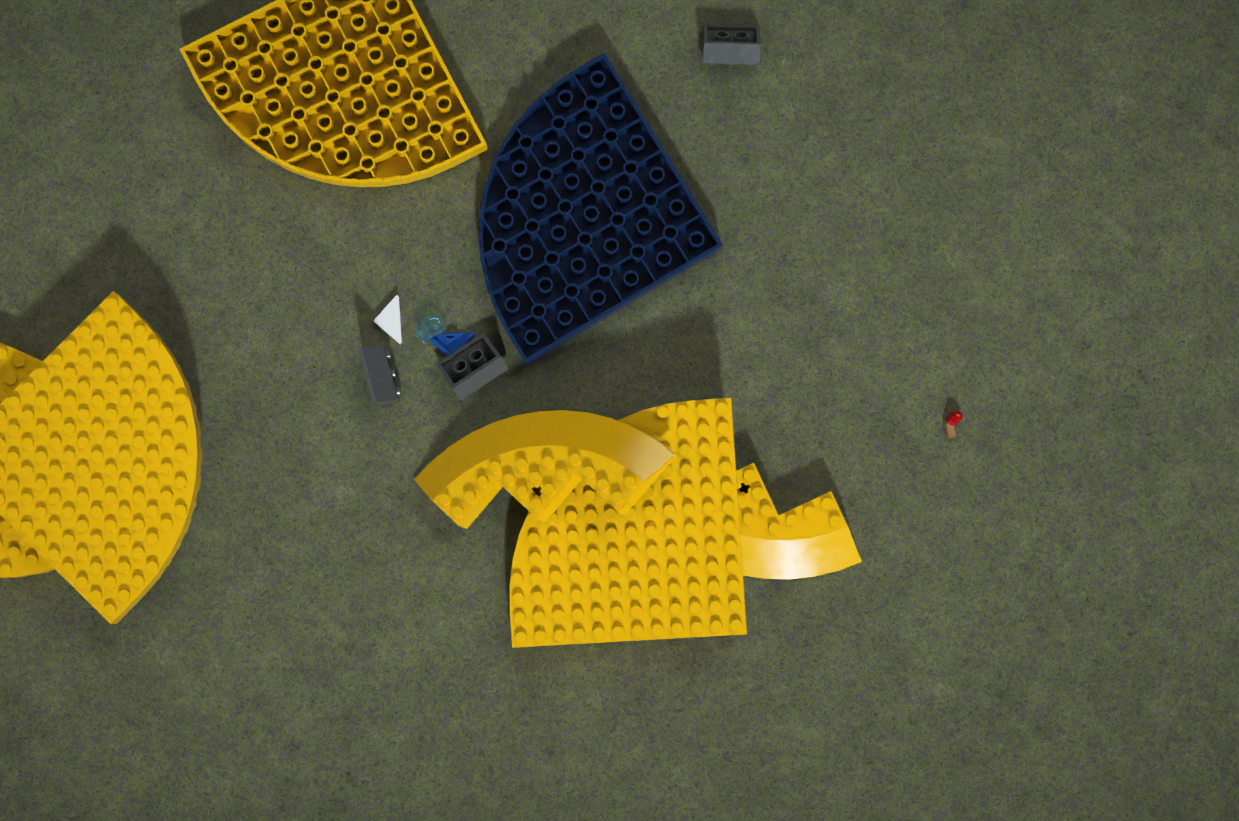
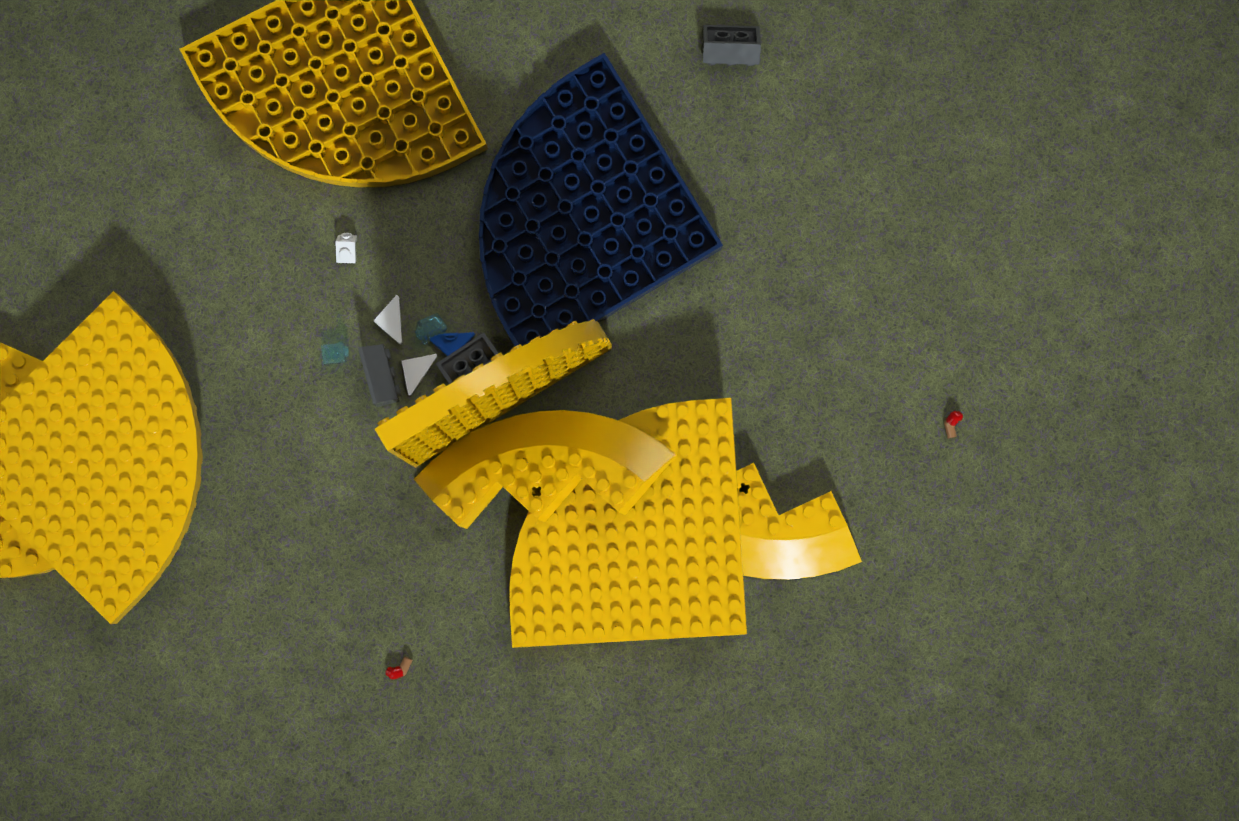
(334, 353): none -> clear light blue bracket
(346, 248): none -> white bracket
(399, 671): none -> arm
(415, 370): none -> white tile
(489, 391): none -> yellow brick

